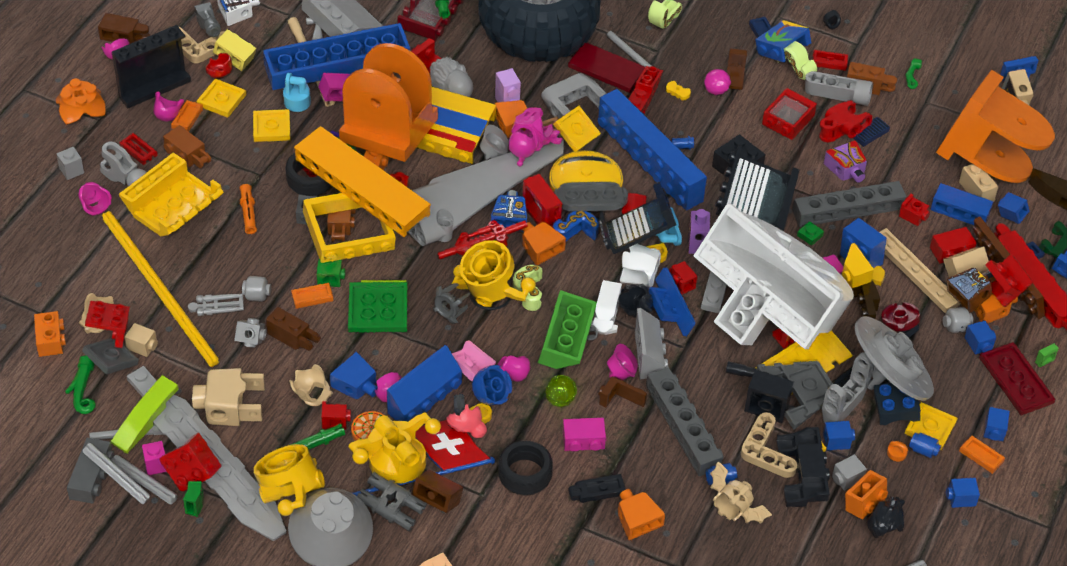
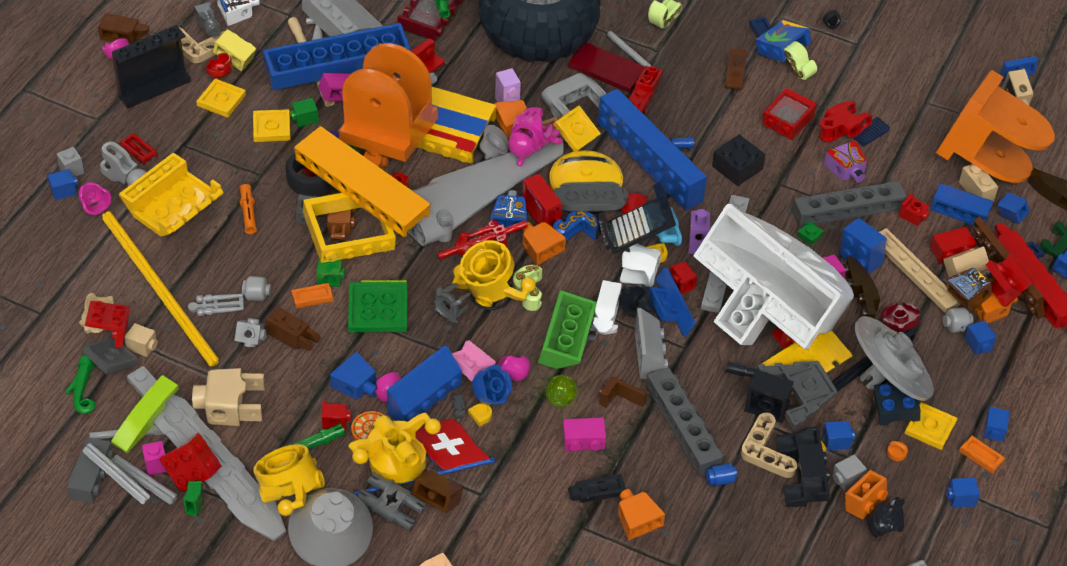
(48, 333): orange brick -> none
(62, 184): none -> blue brick
(80, 98): orange brick -> none
(165, 109): dark pink hair -> none
(186, 146): dark orange brick -> none
(187, 115): orange tile -> none
(296, 93): medium azure piece -> none
(304, 112): none -> green brick
(305, 382): tan helmet -> none
(451, 76): light grey hair -> none
(468, 421): coral piece -> none
(525, 451): black tyre -> none
(622, 363): dark pink piece -> none
(678, 91): yellow piece -> none
(717, 81): dark pink hair -> none
(735, 498): tan helmet -> none
(757, 189): panel -> none
(830, 60): red tile -> none
(838, 87): light grey beam -> none
(840, 405): light grey connector -> none
(856, 268): yellow slope -> none
(874, 74): dark orange brick -> none
(878, 275): yellow tile -> none
(911, 82): green piece -> none
(925, 445): blue brick -> none
(1017, 378): dark red tile -> none
(1046, 355): bright green tile -> none

